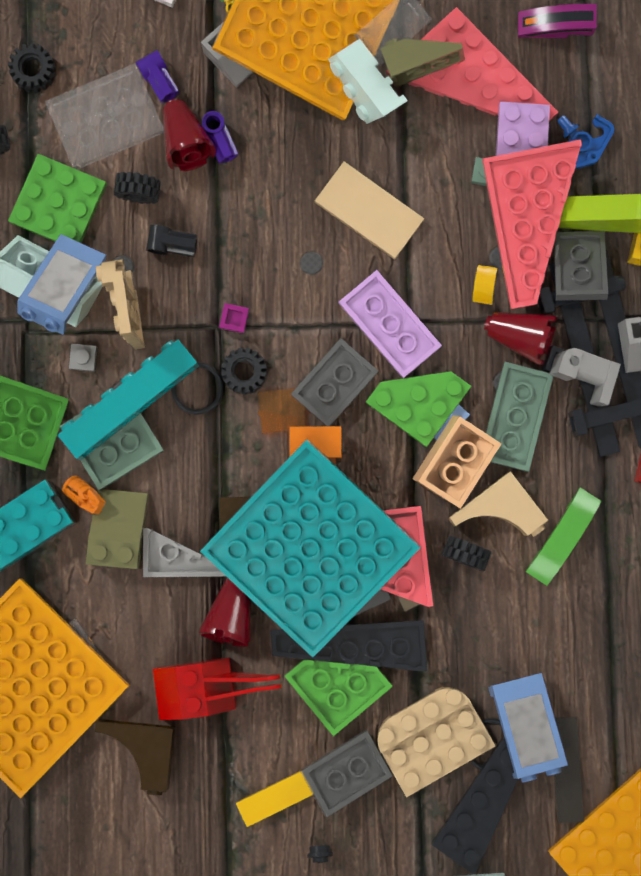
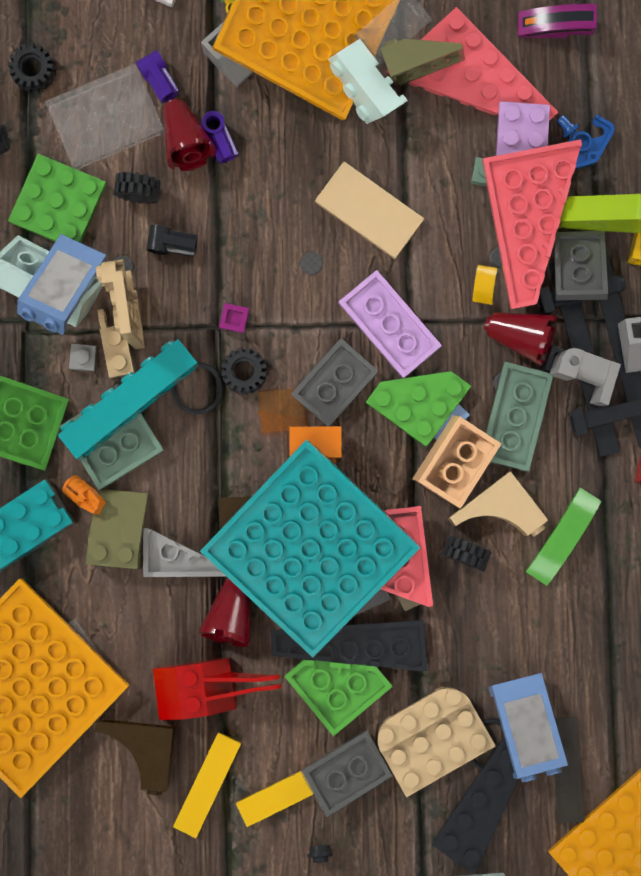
(115, 348): none -> tan hinge
(207, 785): none -> yellow tile

